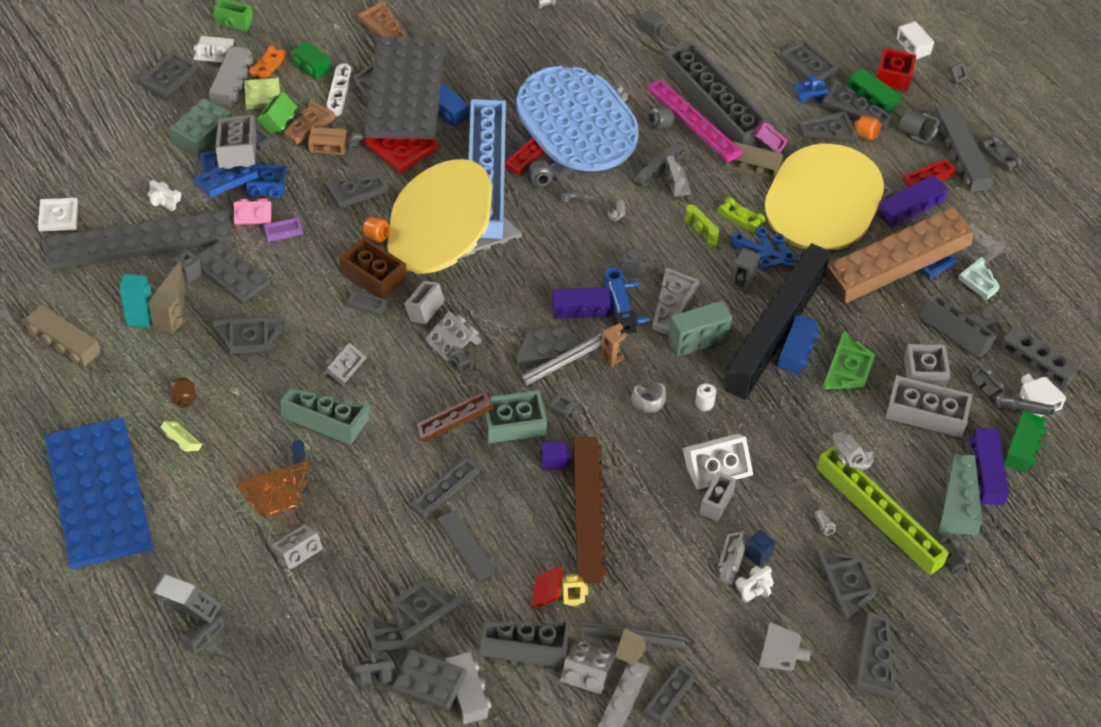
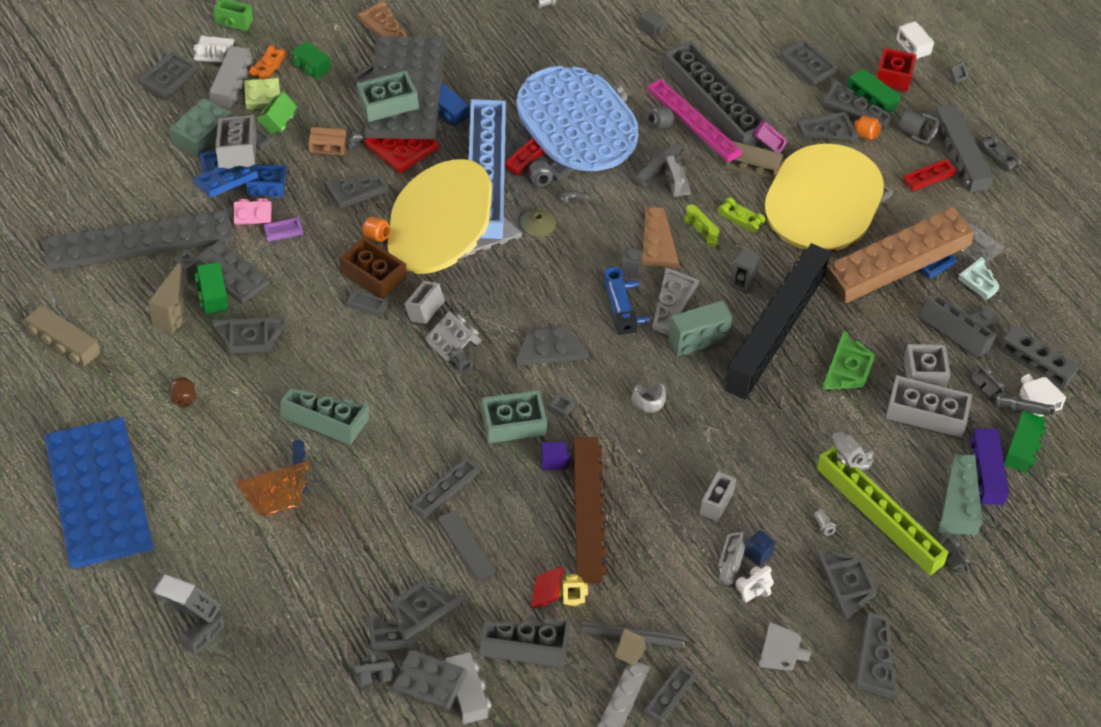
(58, 214): white plate -> none
(135, 298): teal brick -> none
(162, 195): white hips -> none
(178, 433): yellowish green plate -> none
(211, 288): none -> green brick
(298, 546): light grey bracket -> none
(313, 116): medium nougat wing -> none
(339, 89): white beam -> none
(345, 363): light grey bracket -> none
(387, 96): none -> sand green brick
(455, 416): reddish brown plate -> none
(538, 222): none -> olive dish
(562, 360): light grey axle -> none
(581, 302): dark purple brick -> none
(587, 666): light grey bracket -> none
(610, 344): medium nougat hinge -> none
(619, 212): light grey arm -> none
(658, 241): none -> medium nougat wing
(705, 397): white brick -> none
(724, 455): white slope -> none
(766, 250): blue plant -> none
(798, 344): blue brick -> none
(811, 87): blue hips -> none
(911, 201): dark purple brick -> none

